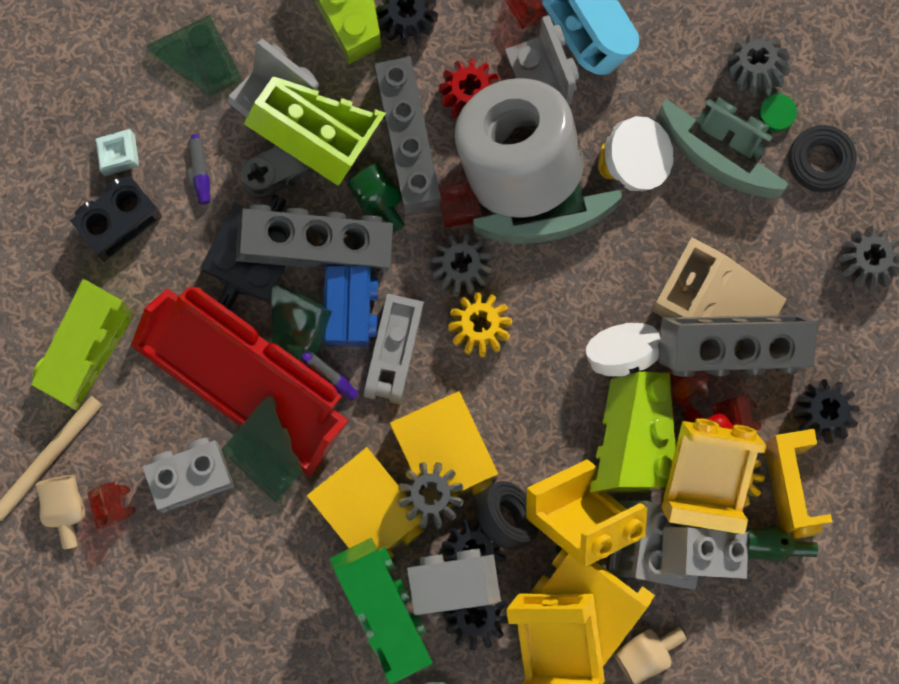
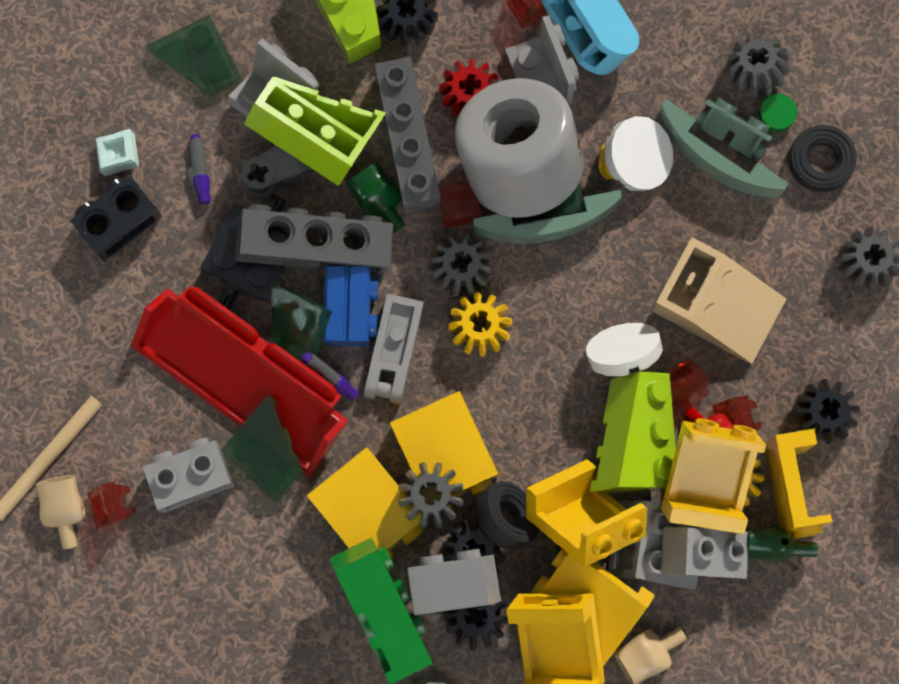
(82, 345): lime wedge -> none
(683, 337): dark grey brick -> none

